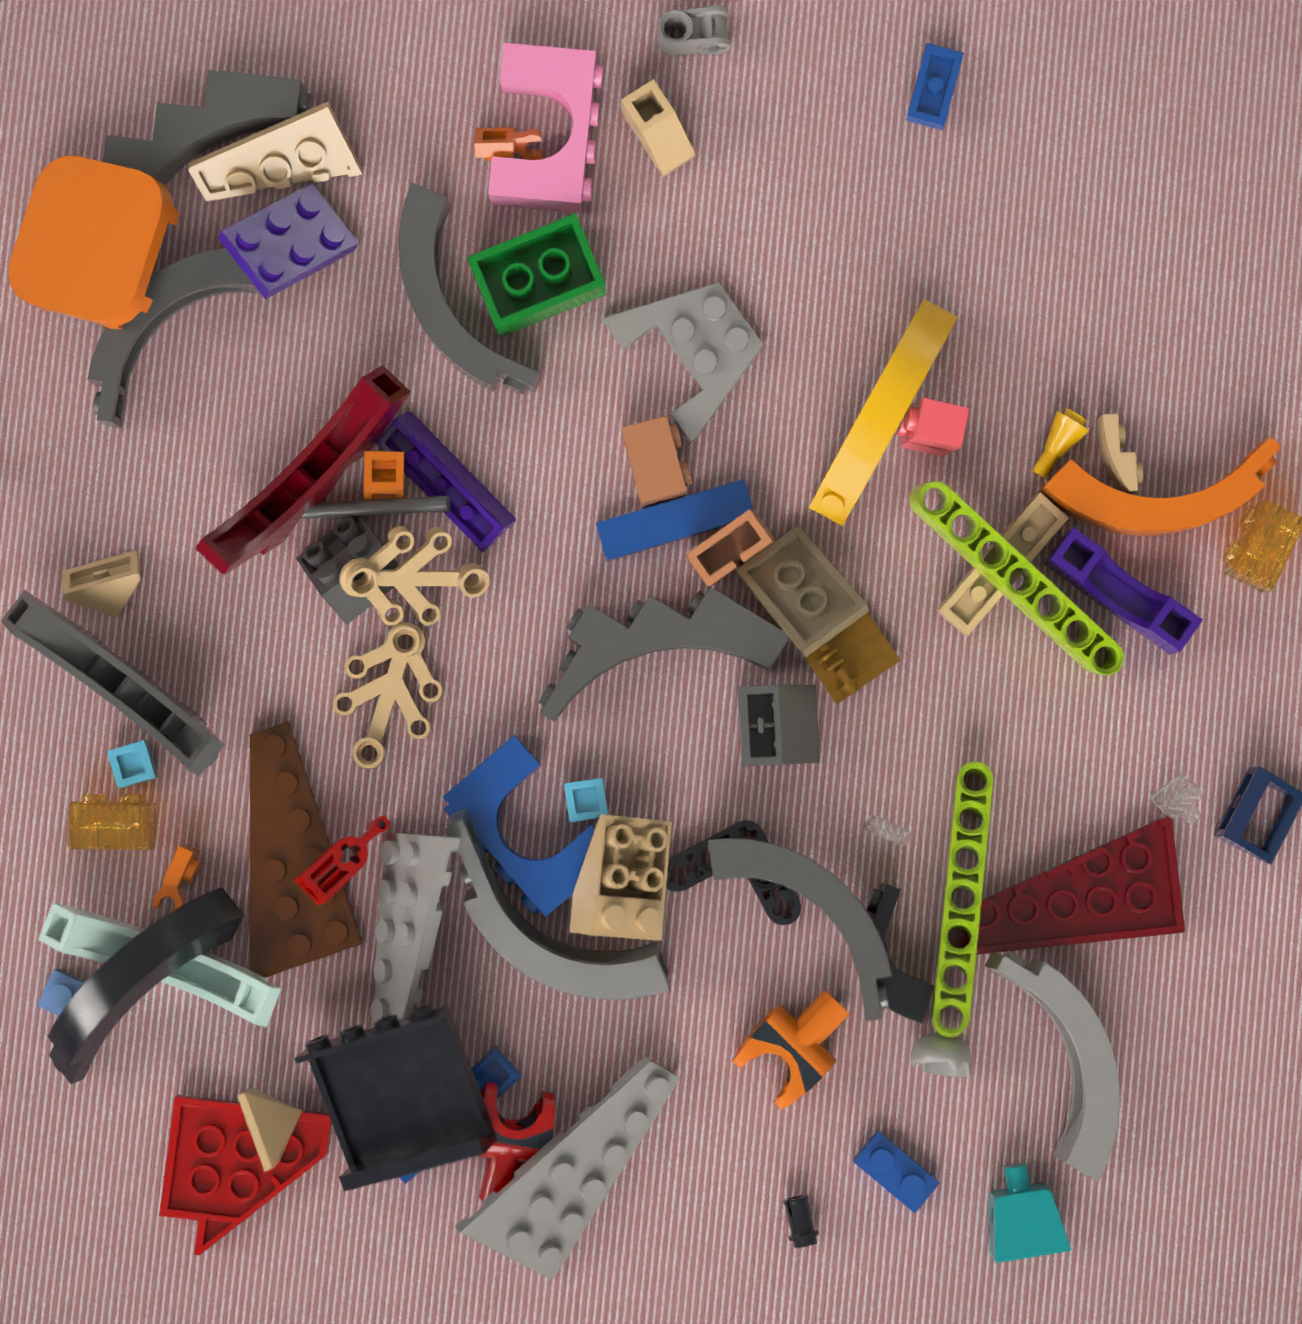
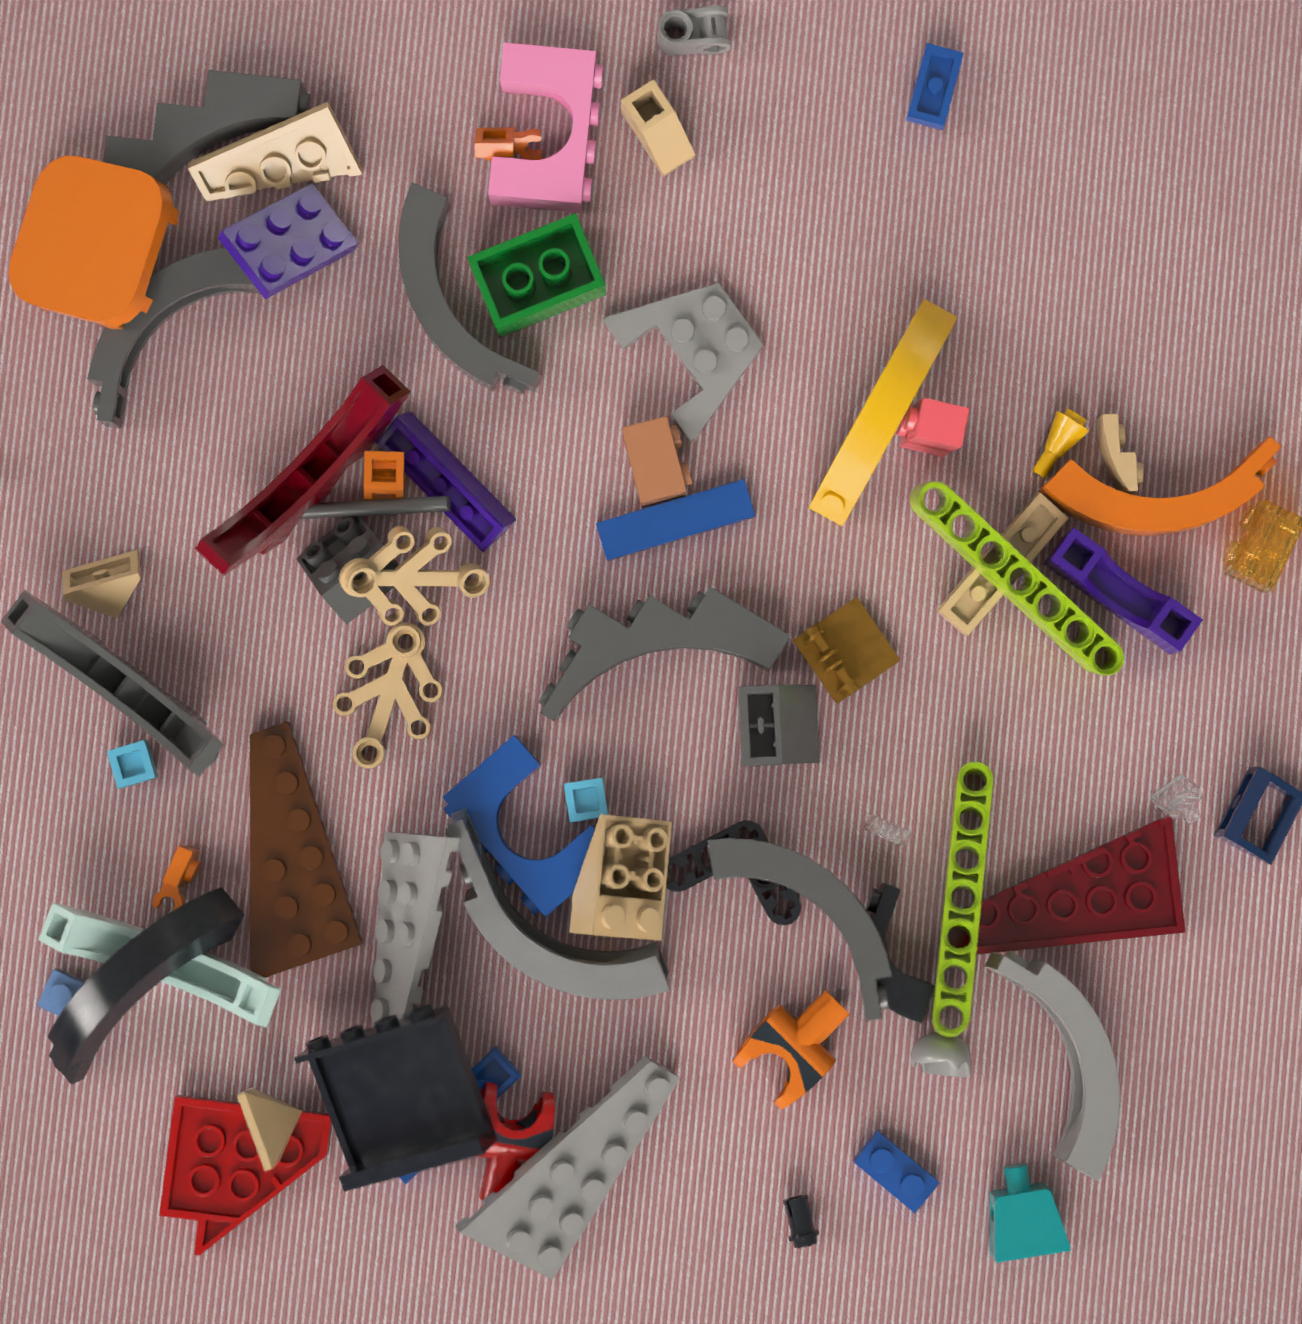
(112, 824): clear yellow brick -> none
(331, 860): red piece -> none
(719, 553): nougat piece -> none
(802, 591): dark tan plate -> none

